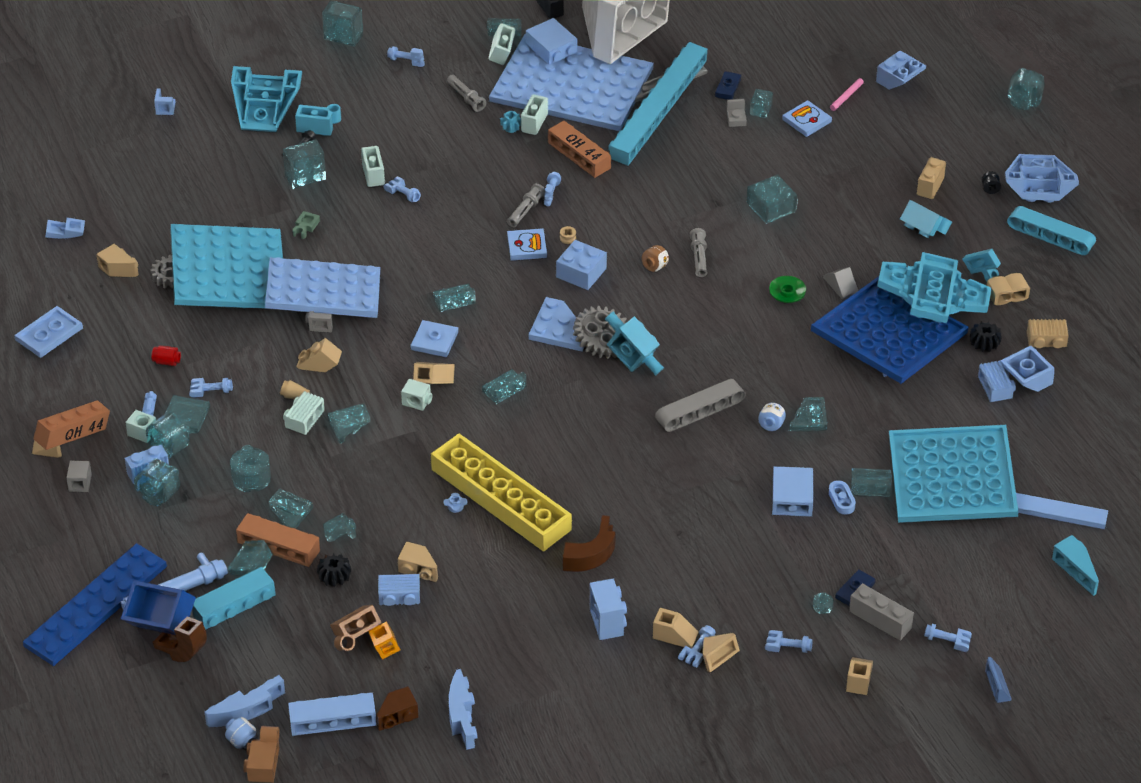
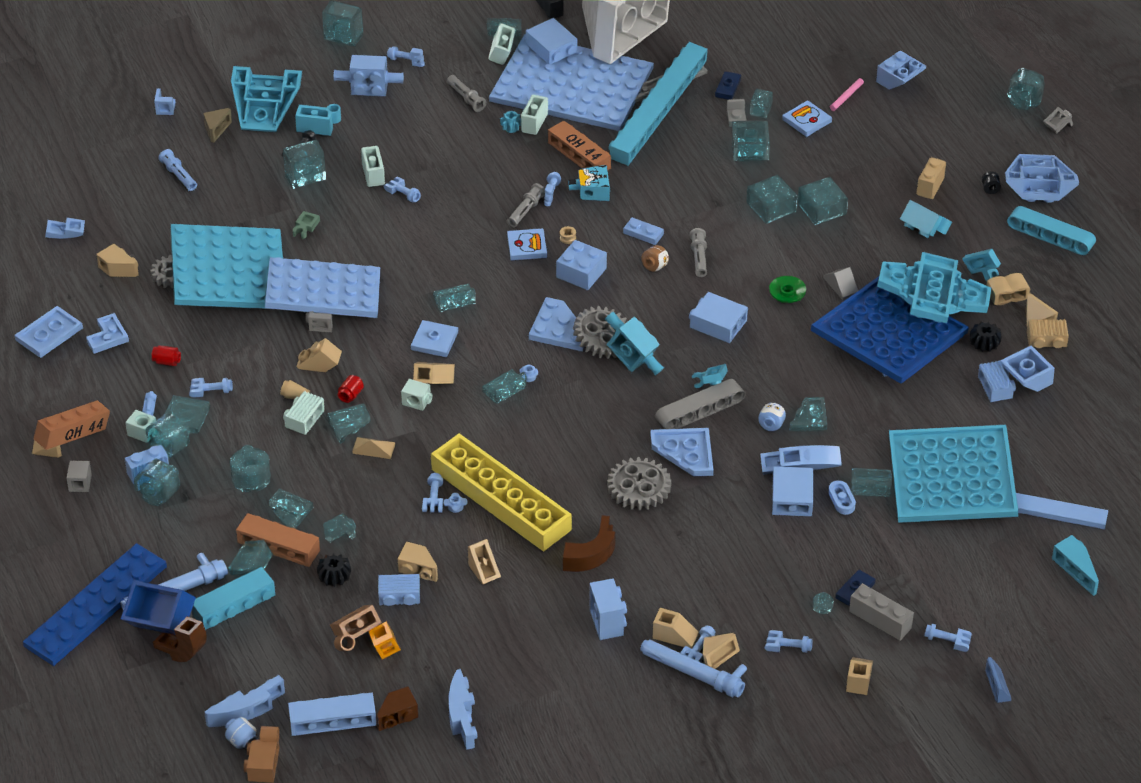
(111, 334): none -> light blue plate
(188, 181): none -> light blue pin
(217, 122): none -> dark tan slope
(350, 388): none -> red brick
(368, 75): none -> light blue brick
(373, 447): none -> tan slope
(435, 481): none -> light blue hinge
(482, 562): none -> tan slope
(530, 372): none -> light blue plate
(592, 183): none -> medium azure torso
(639, 483): none -> light grey gear
(643, 231): none -> light blue plate
(685, 448): none -> light blue plate
(712, 375): none -> medium azure plate
(718, 317): none -> light blue brick
(721, 681): none -> light blue cylinder
(750, 140): none -> clear light blue brick
(802, 456): none -> light blue slope
(822, 200): none -> clear light blue brick
(1038, 310): none -> tan slope
(1058, 119): none -> light grey bracket

